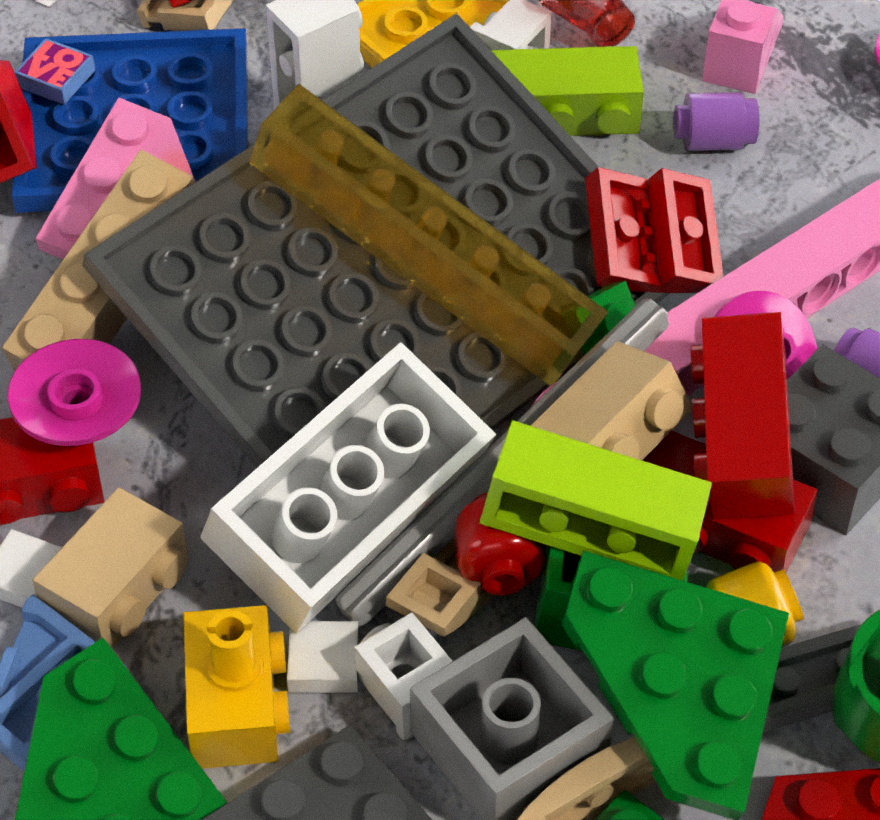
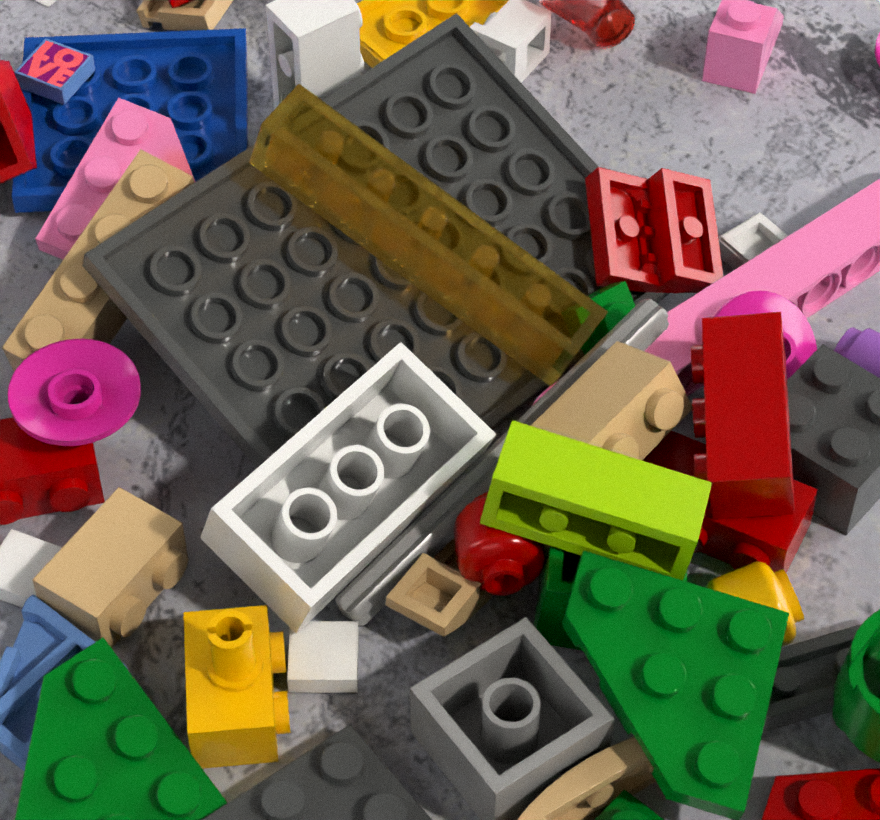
(393, 661): white brick -> none
(583, 86): lime brick -> none
(716, 121): medium lavender brick -> none
(749, 240): none -> white tile

